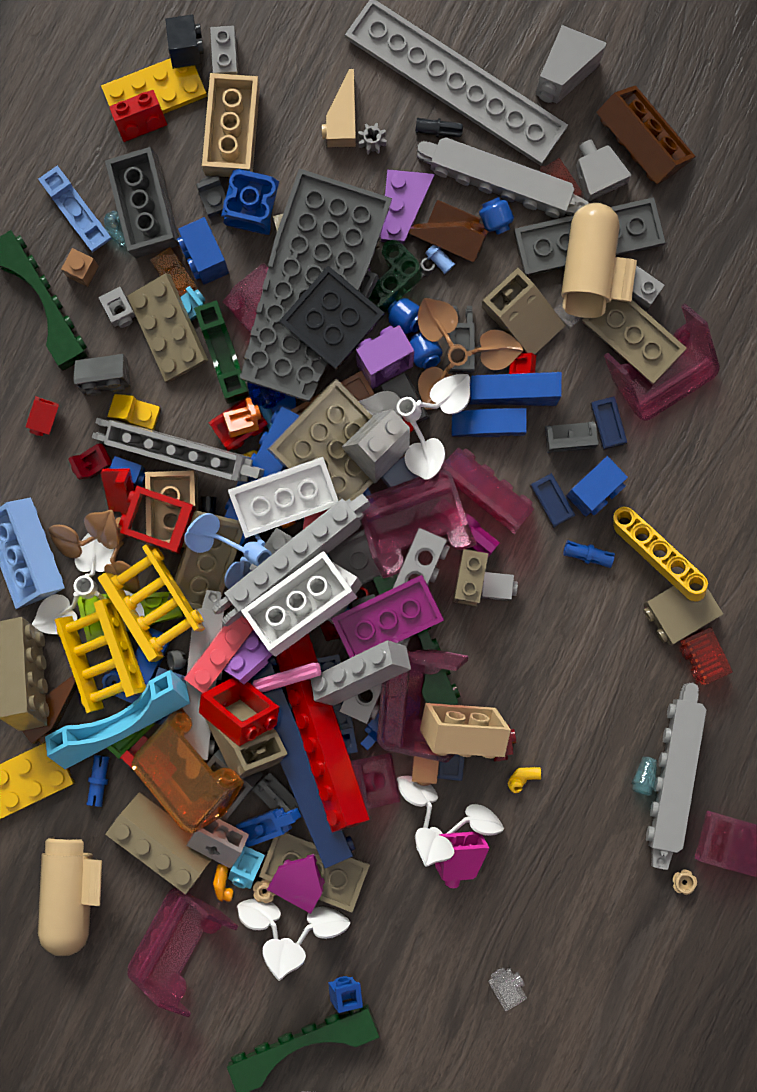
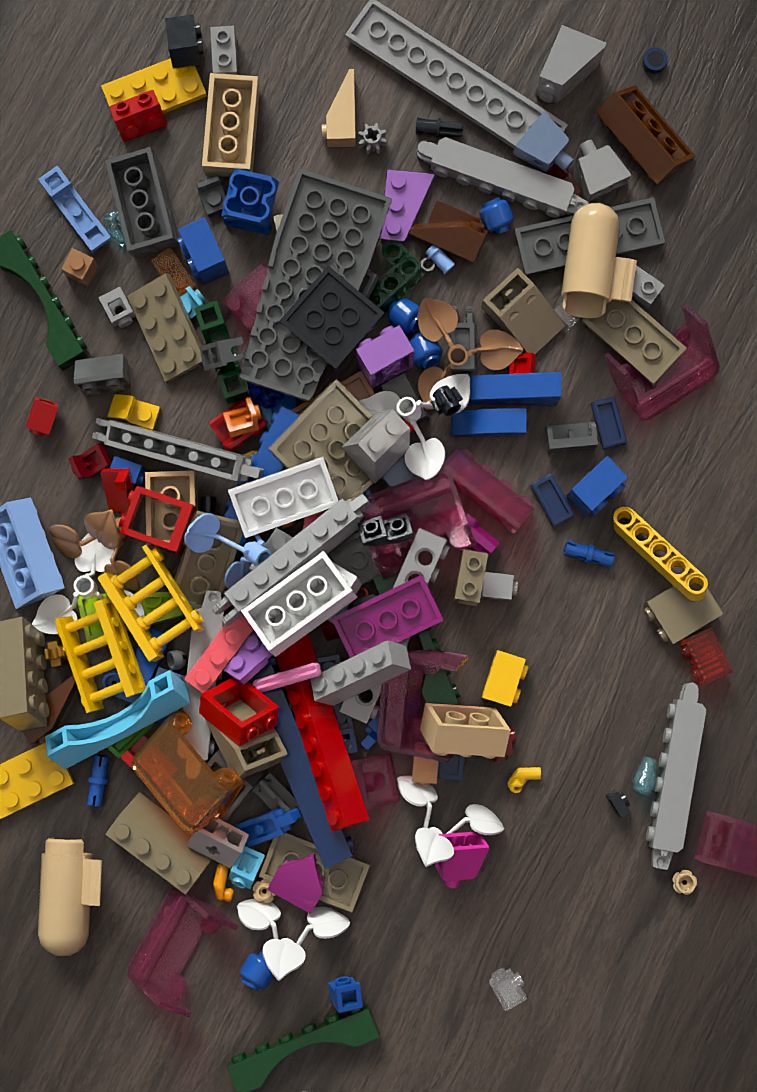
(56, 654): none -> pearl gold plate
(219, 353): none -> dark grey hinge
(256, 972): none -> blue head
(379, 532): none -> black slope
(446, 400): none -> black gear
(504, 678): none -> yellow brick
(544, 145): none -> sand blue torso
(619, 803): none -> black plate
(654, 60): none -> tile

